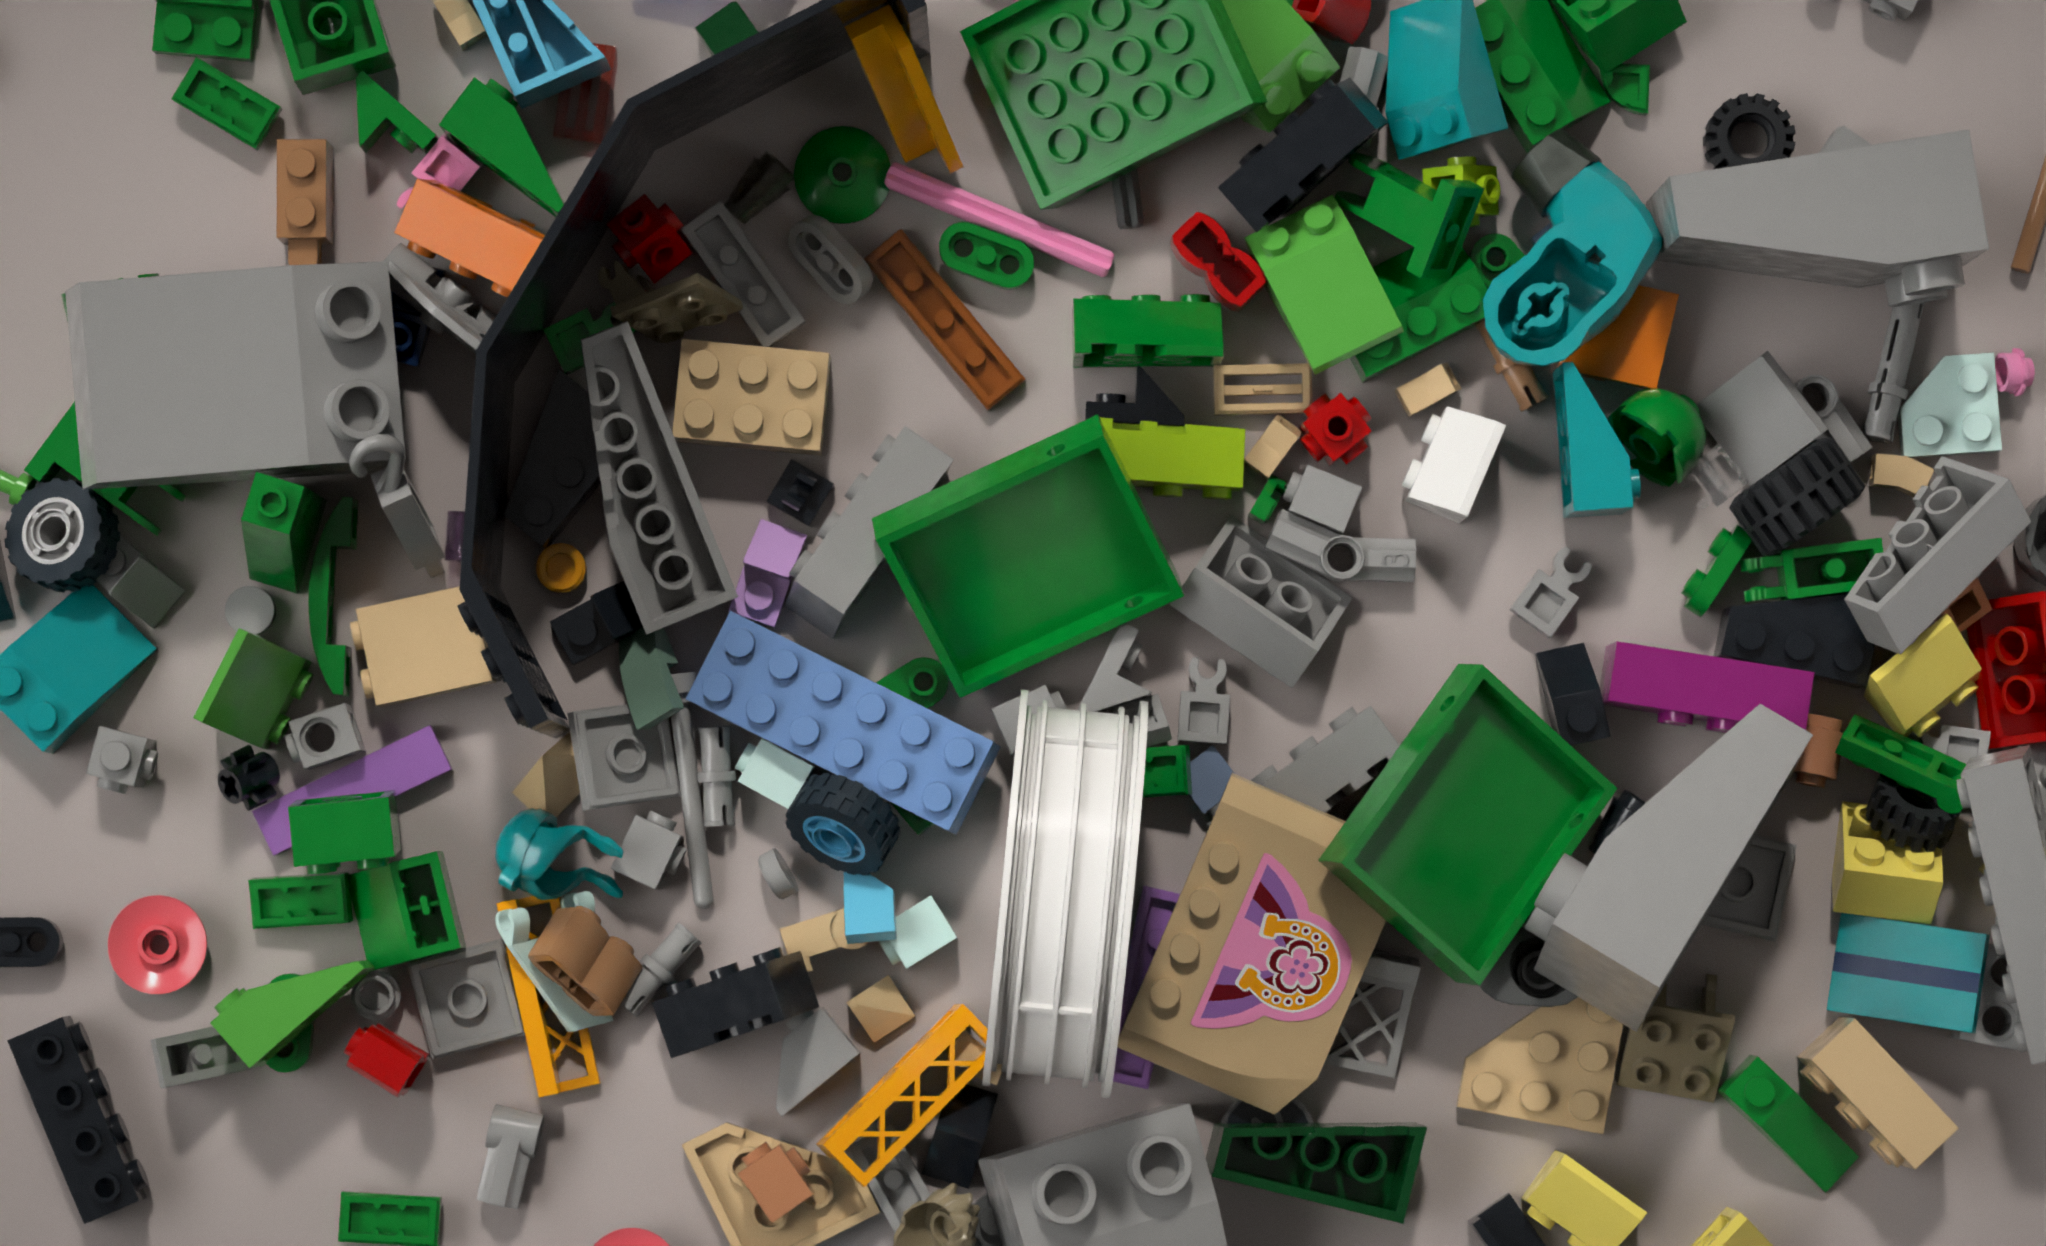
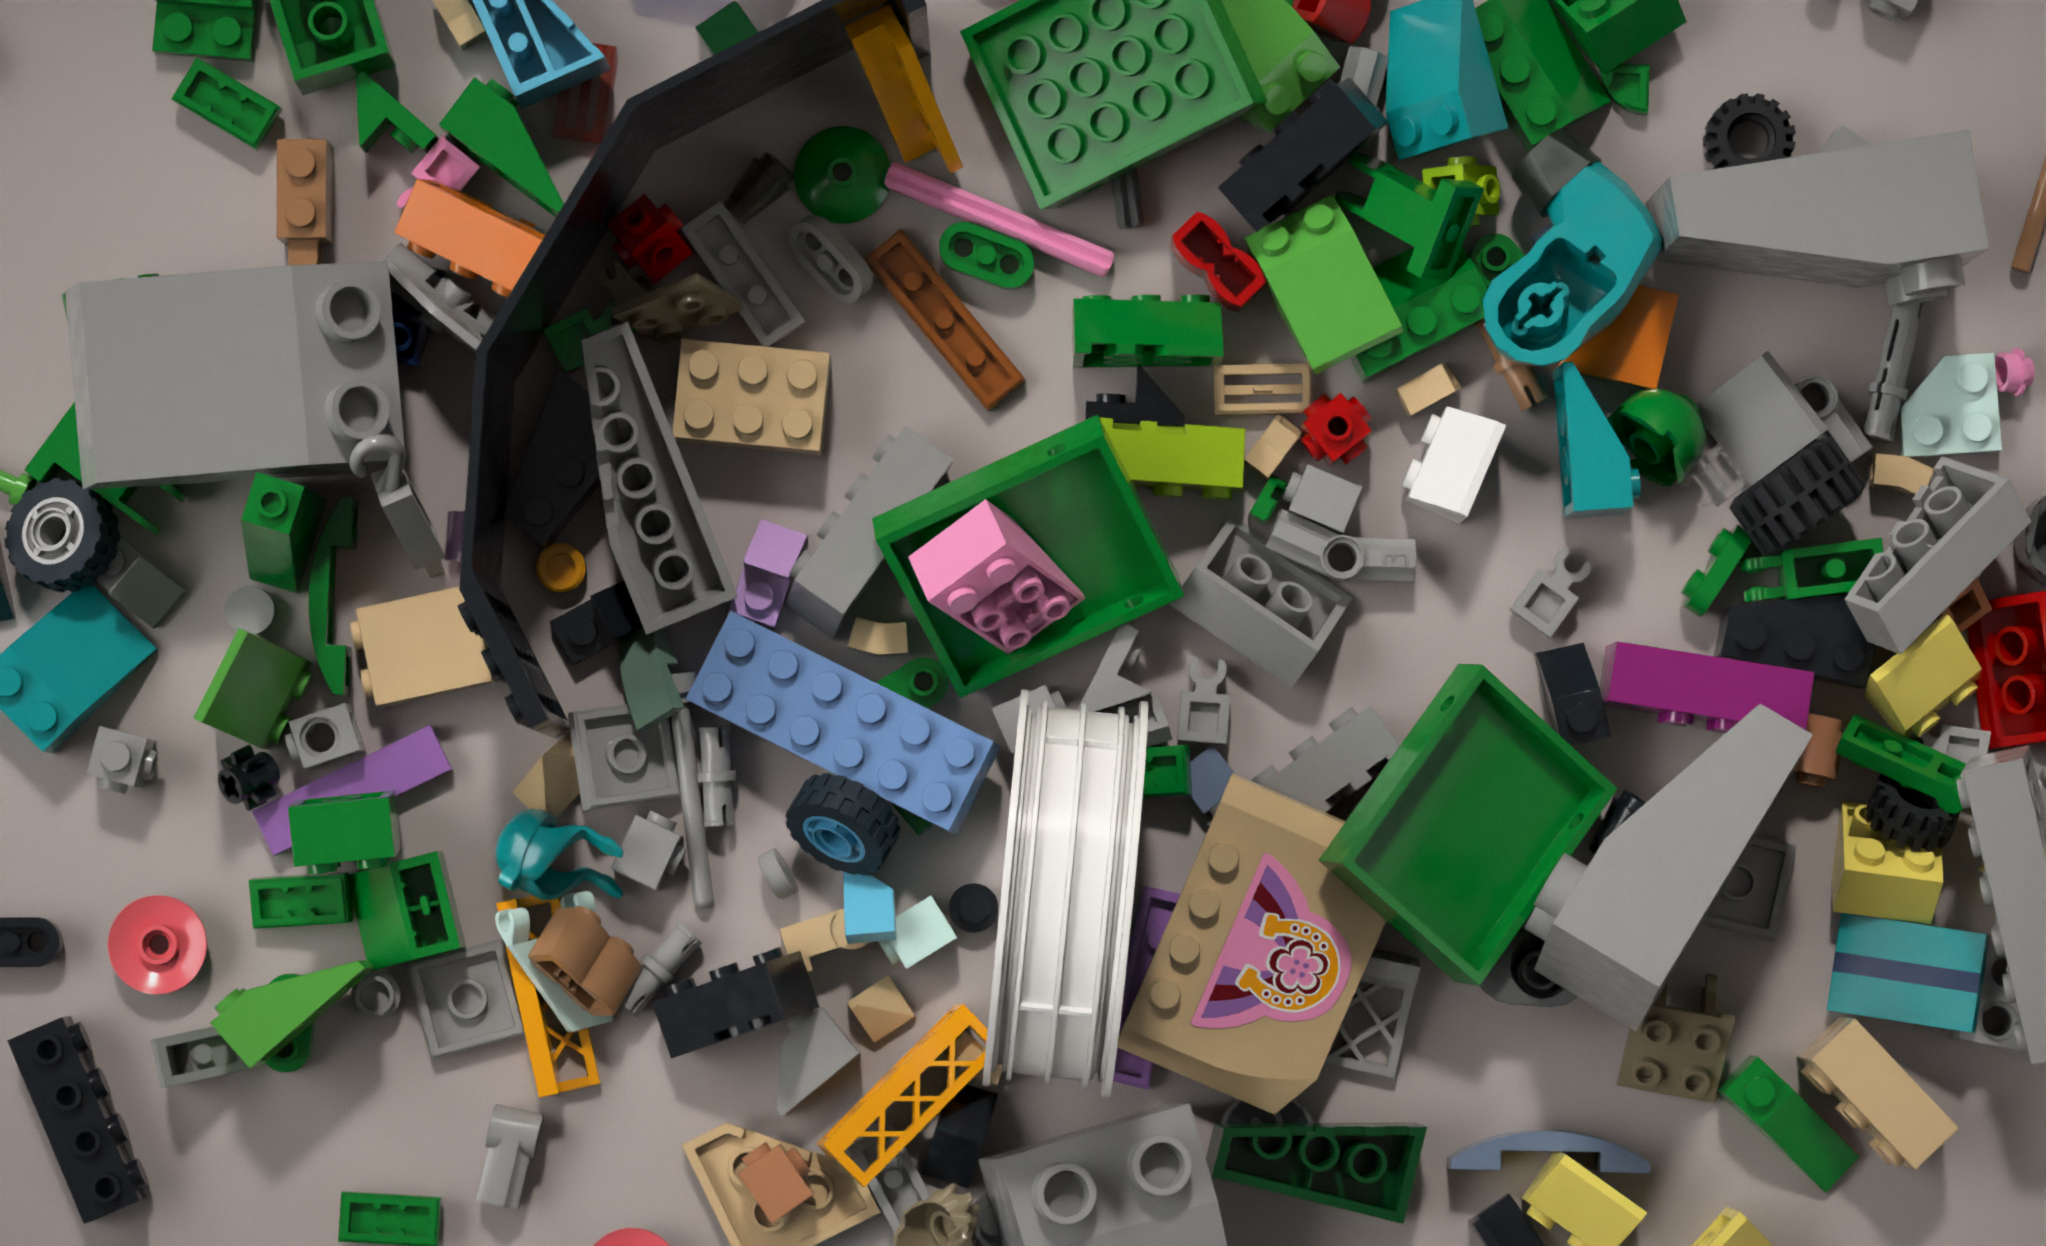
(385, 1058): red brick -> none
(773, 772): light aqua brick -> none
(800, 493): black tile -> none
(879, 638): none -> tan piece
(973, 907): none -> black plate
(994, 578): none -> bright pink slope
(1487, 1152): none -> sand blue slope
(1547, 1068): tan plate -> none

